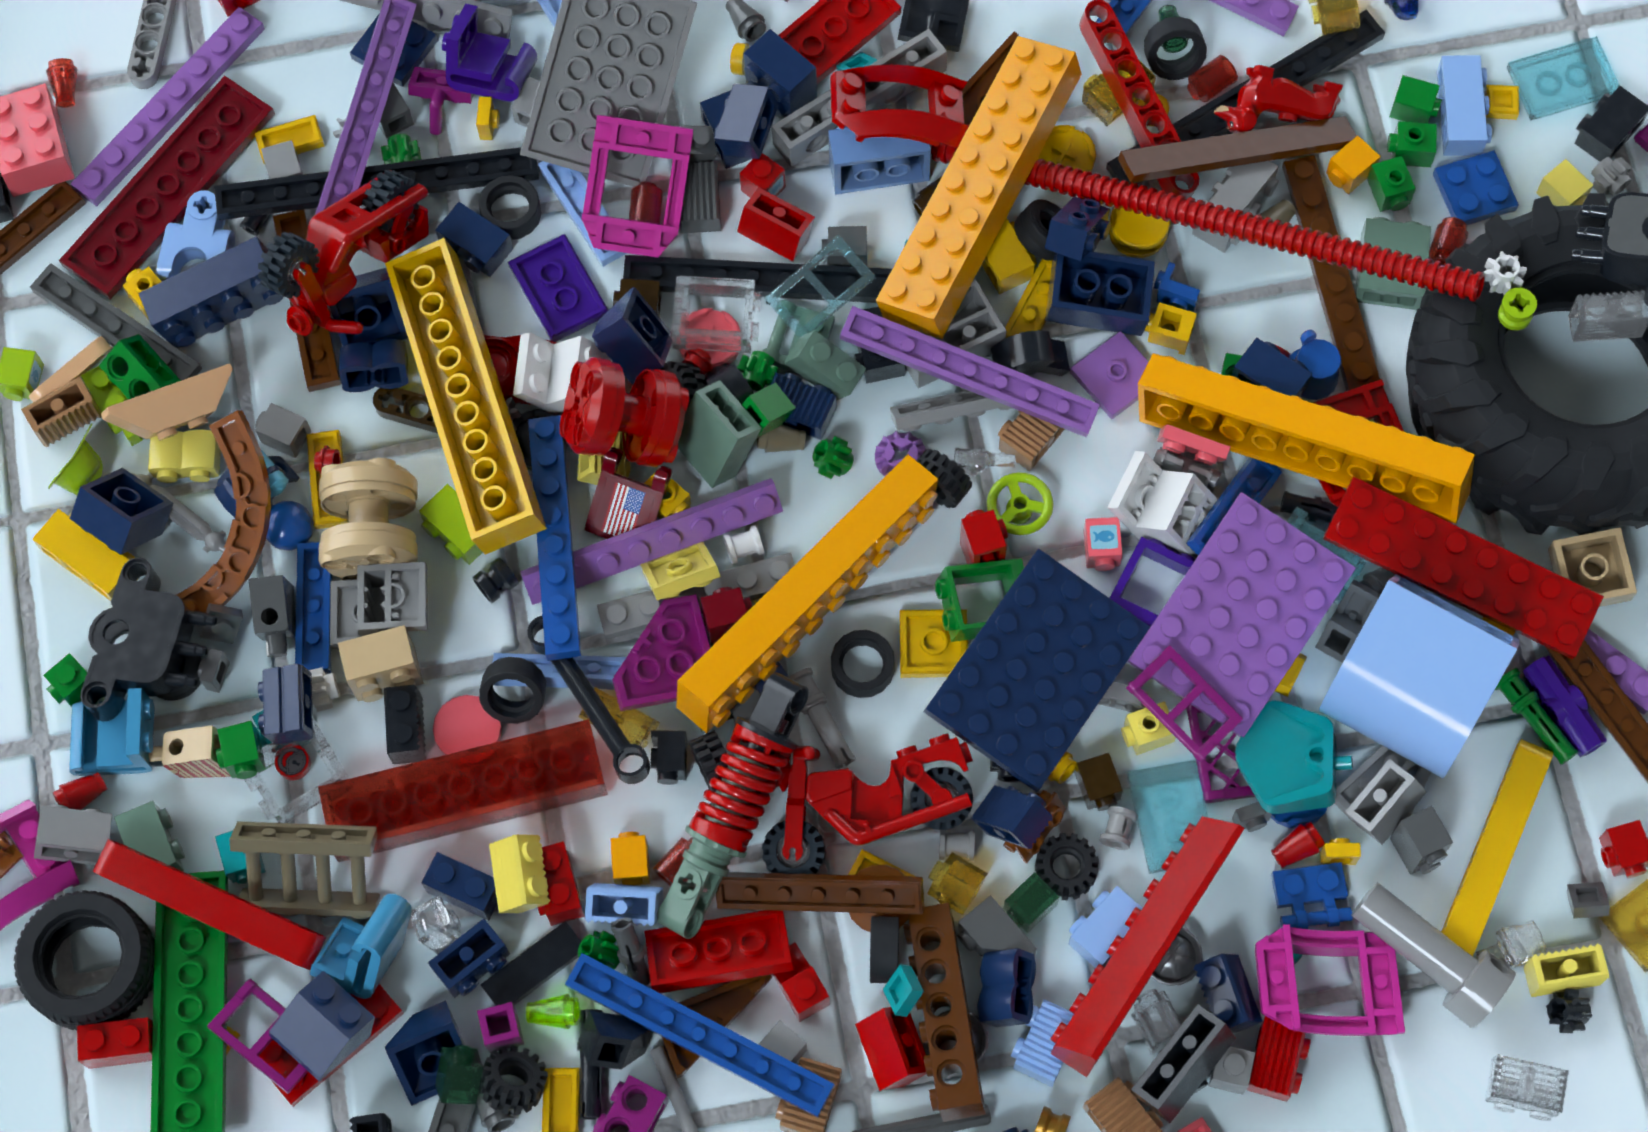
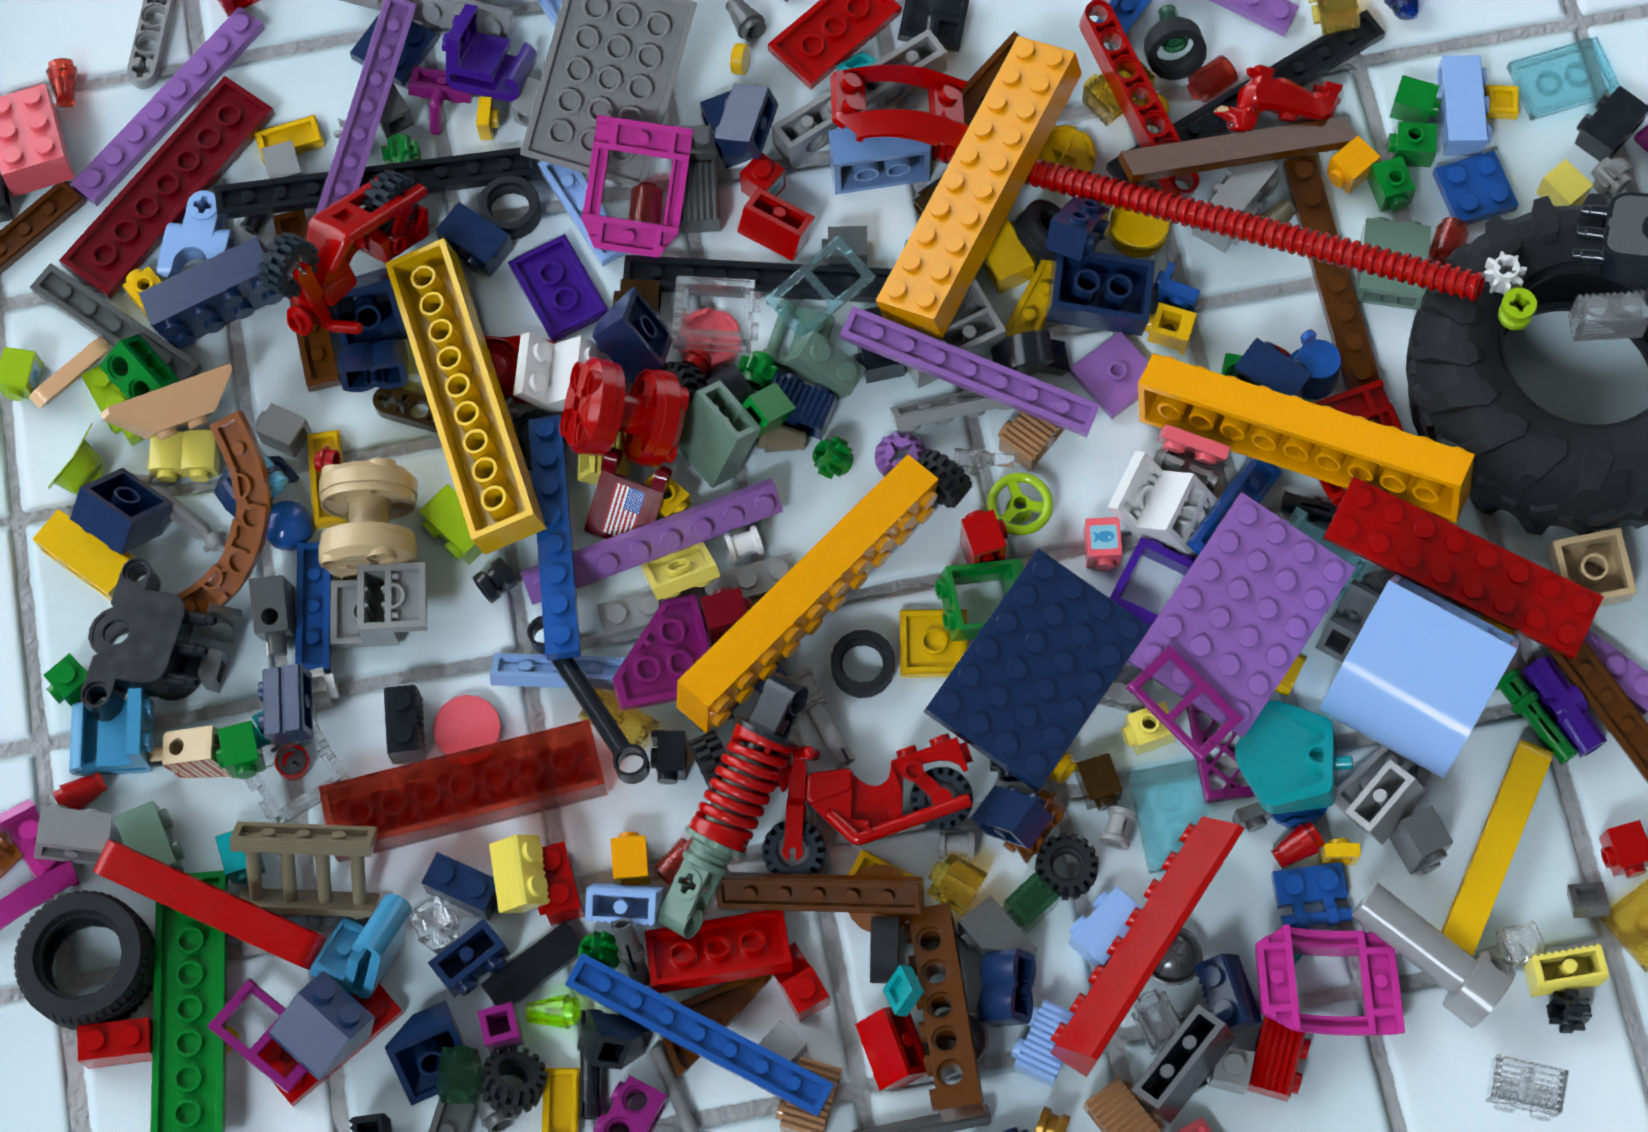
(61, 412): medium nougat brick -> none
(380, 662): tan brick -> none
(514, 669): black tyre -> none
(782, 69): dark blue brick -> none

